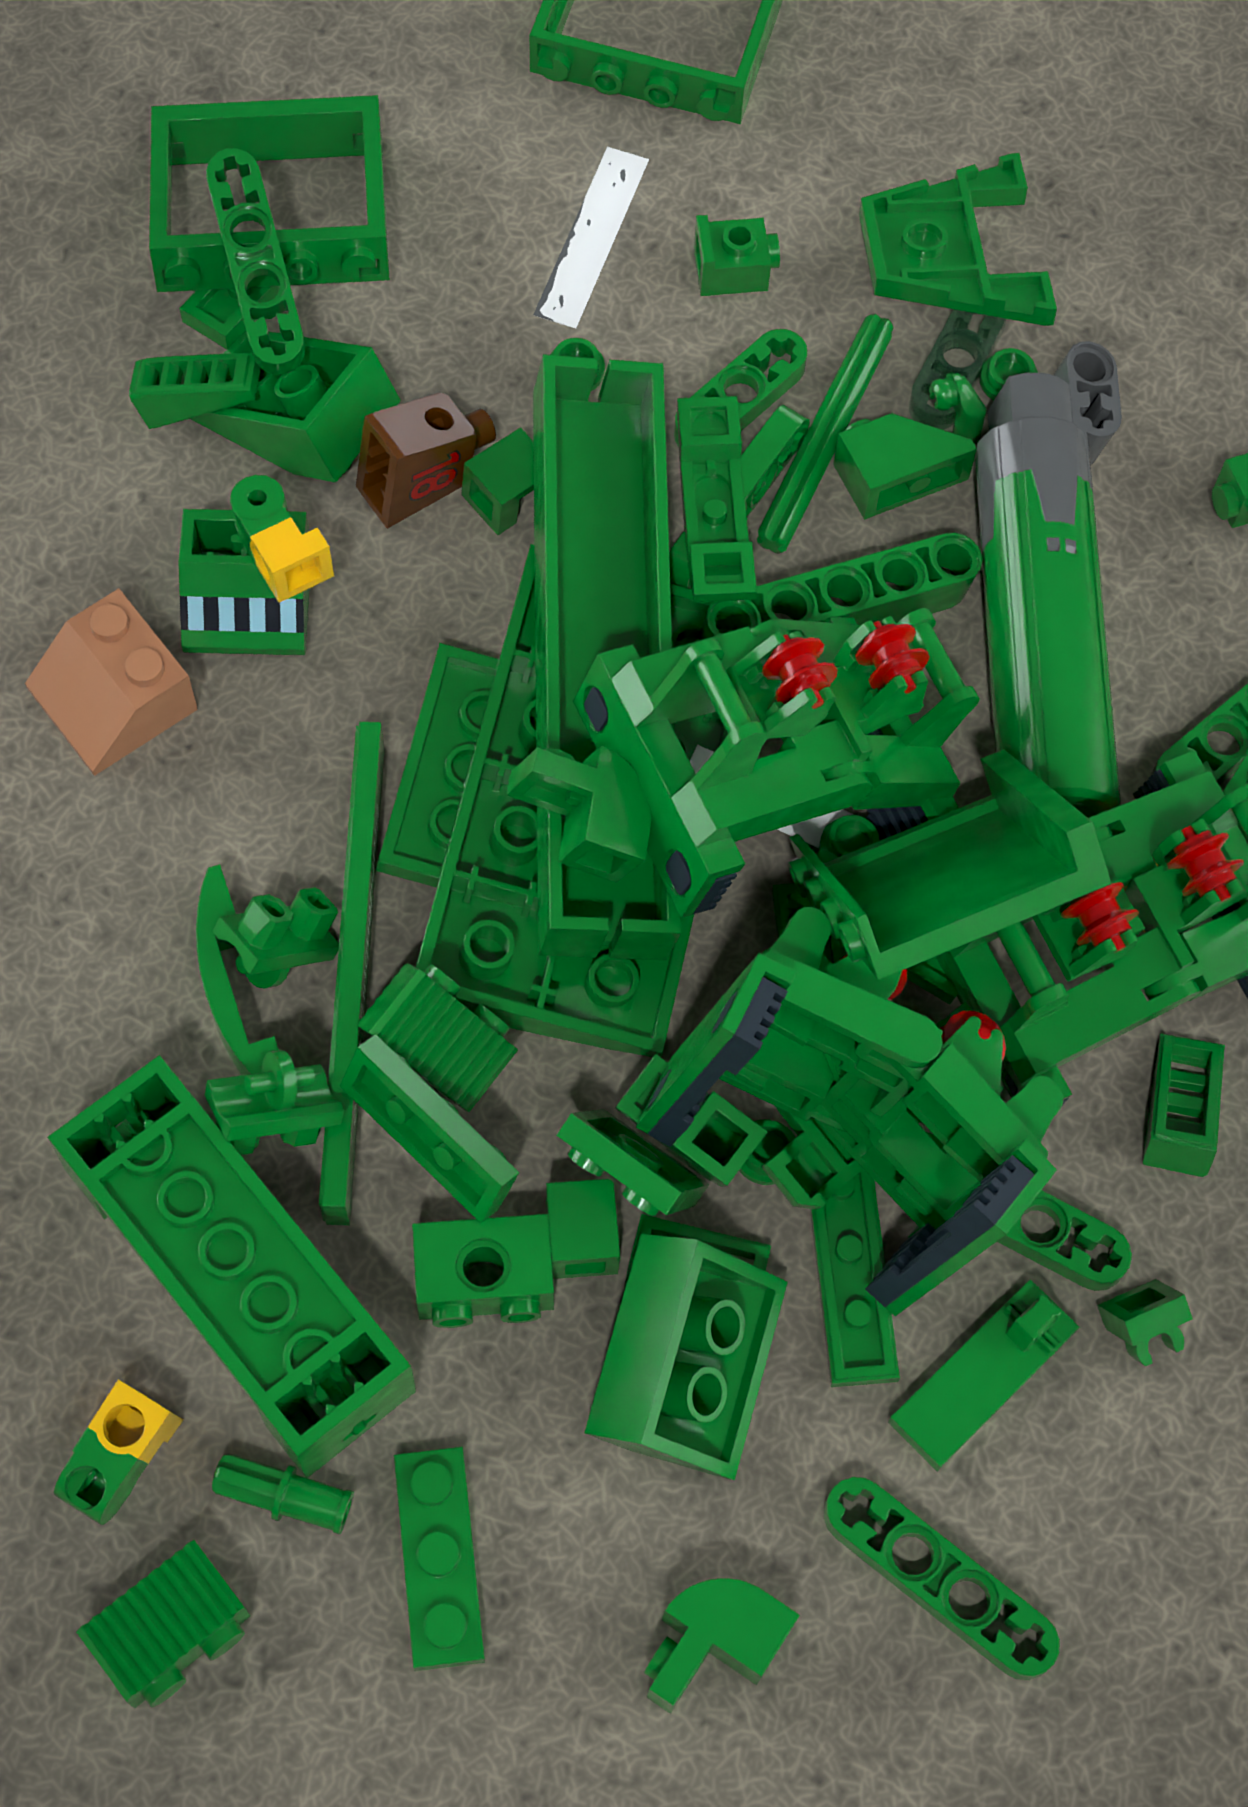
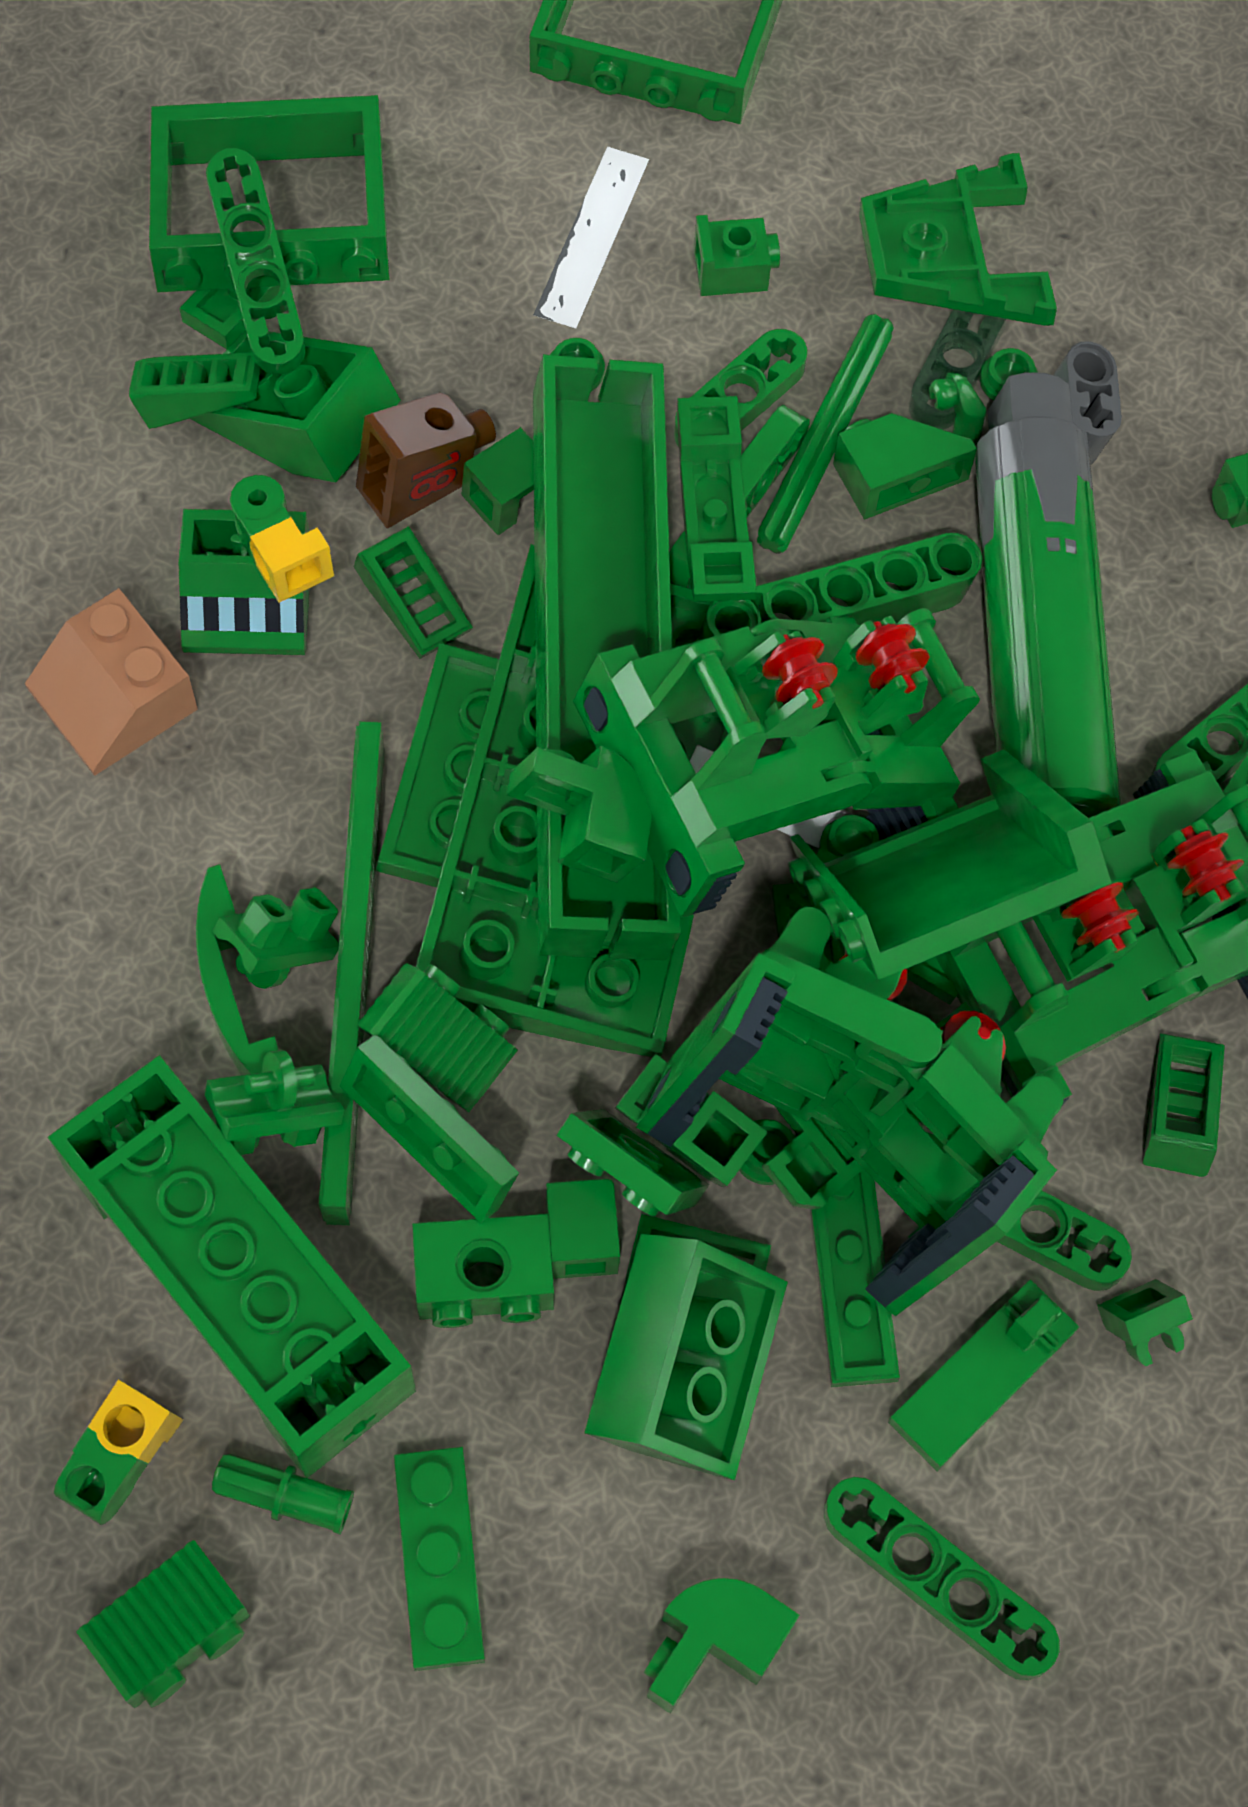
(406, 547): none -> green slope

